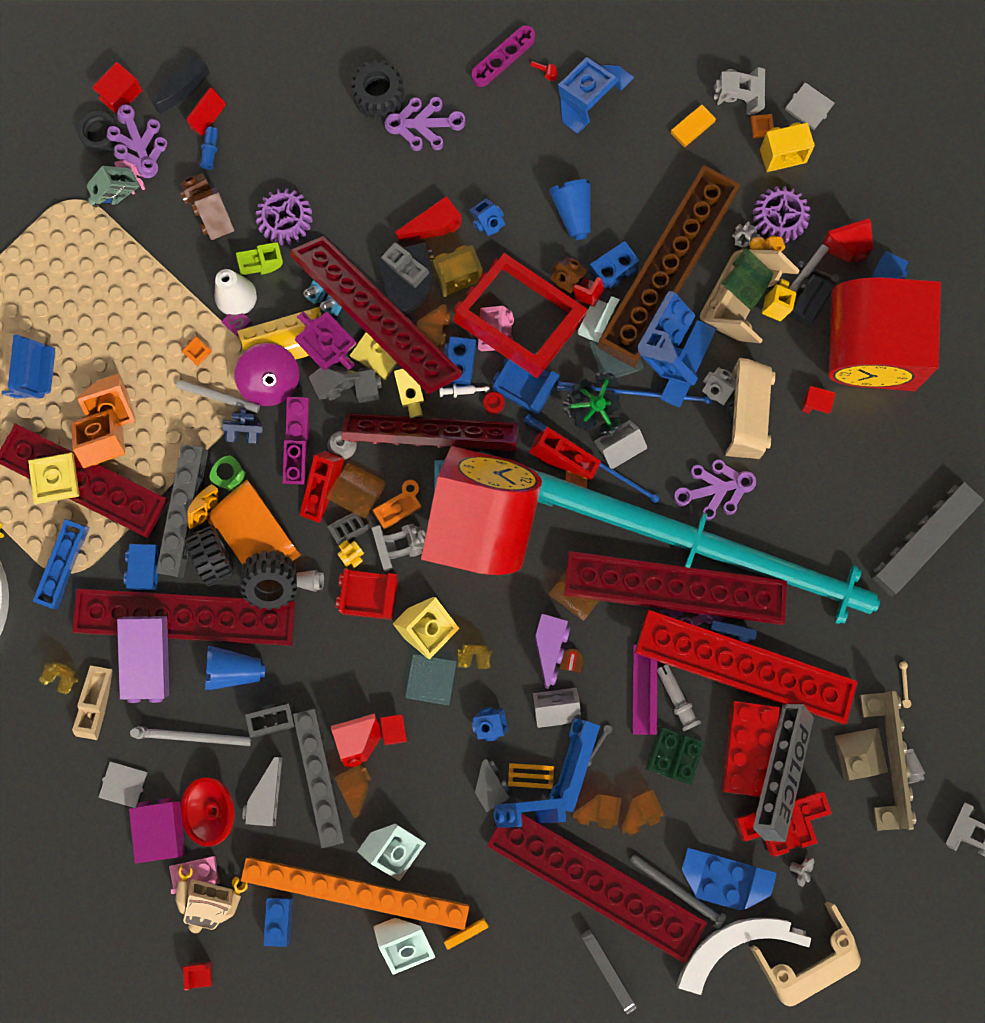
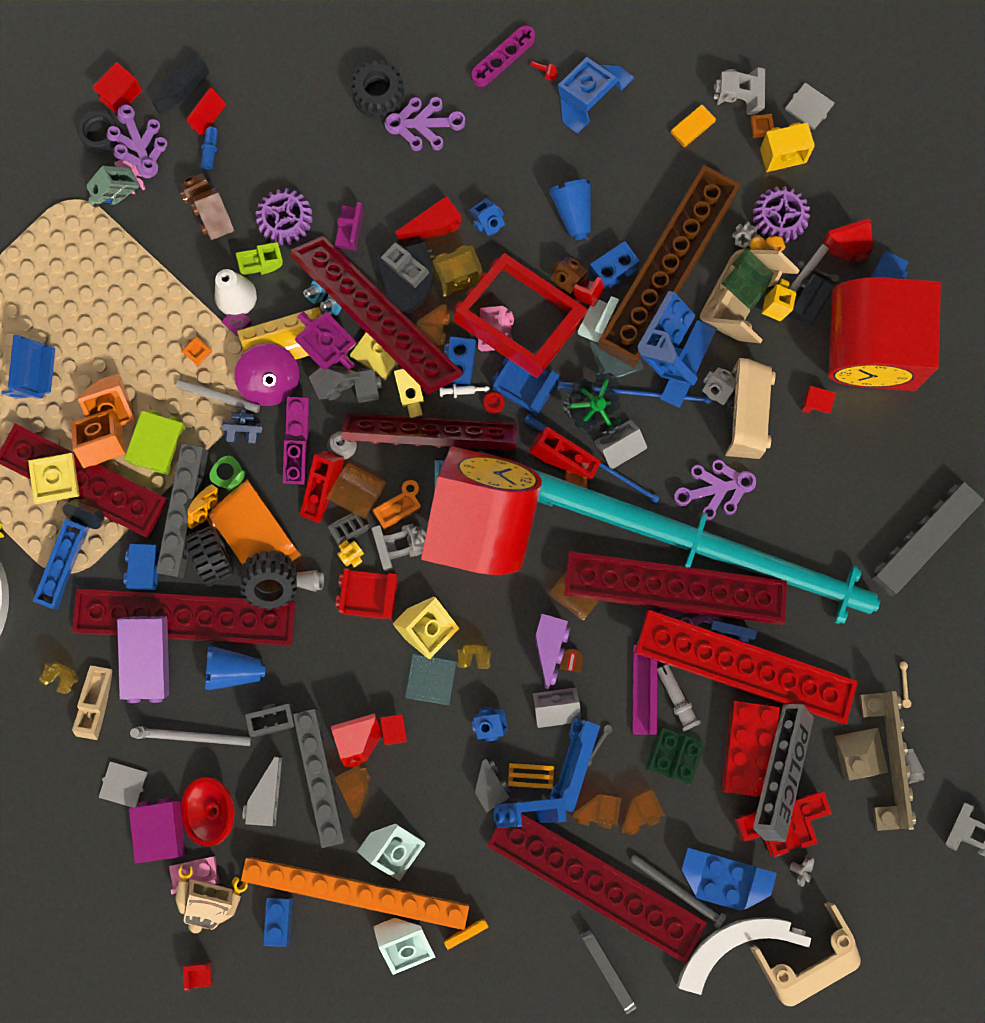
(83, 514): none -> black tile
(154, 442): none -> lime panel
(349, 227): none -> magenta panel

